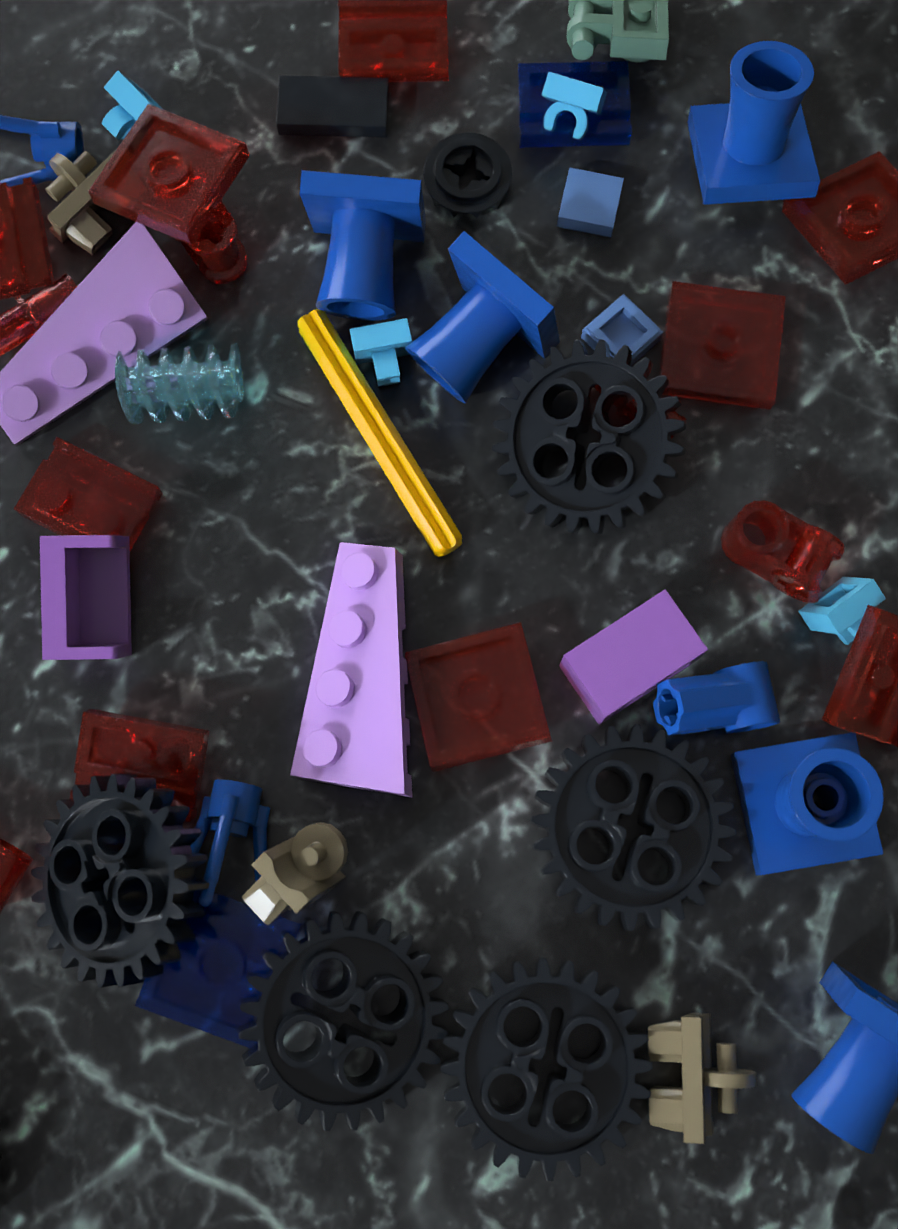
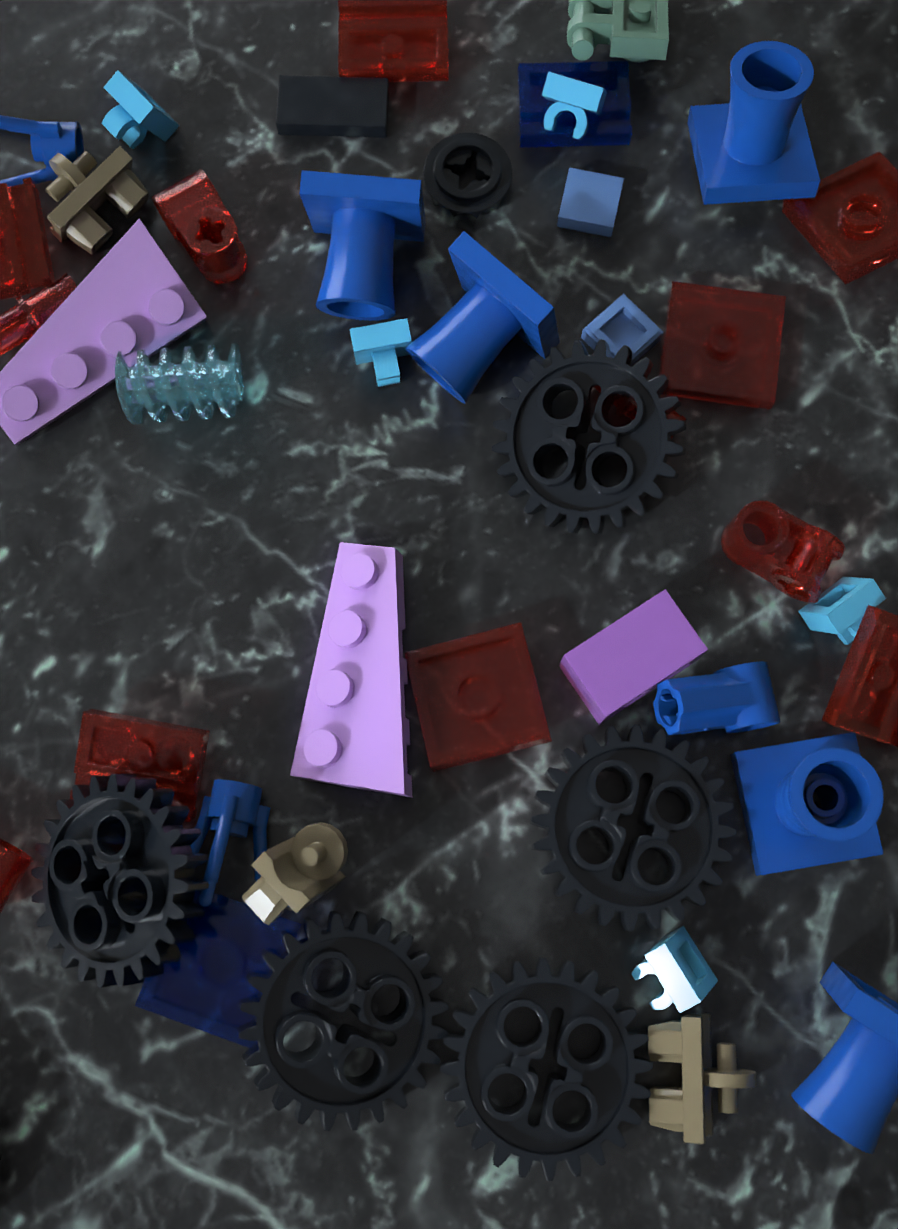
(85, 597): medium lavender panel -> none
(86, 495): clear red plate -> none
(169, 173): clear red plate -> none
(380, 433): yellow axle -> none
(679, 969): none -> medium azure tile

